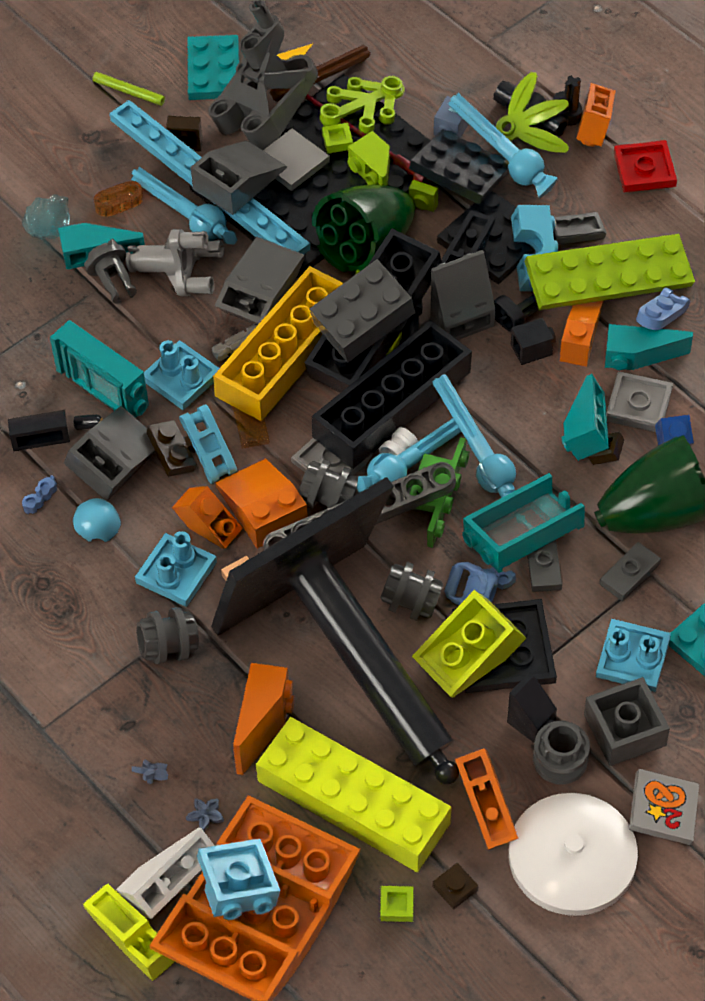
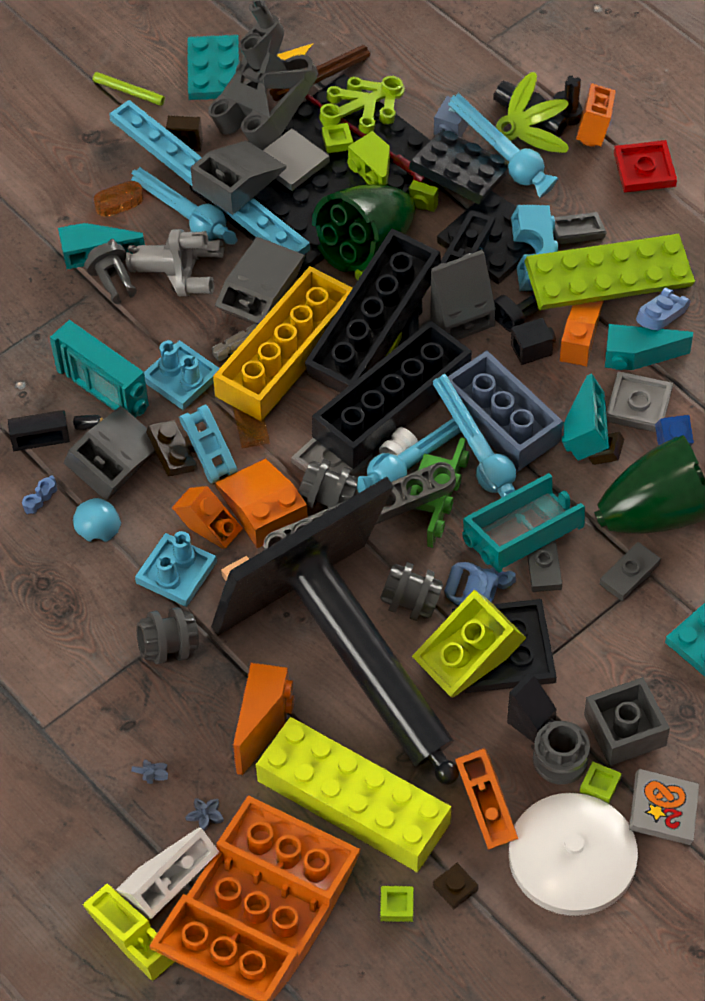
(46, 216): clear light blue hair -> none
(238, 879): medium azure plate -> none
(362, 310): dark grey brick -> none
(506, 410): none -> sand blue brick
(600, 782): none -> lime plate
(633, 653): medium azure plate -> none

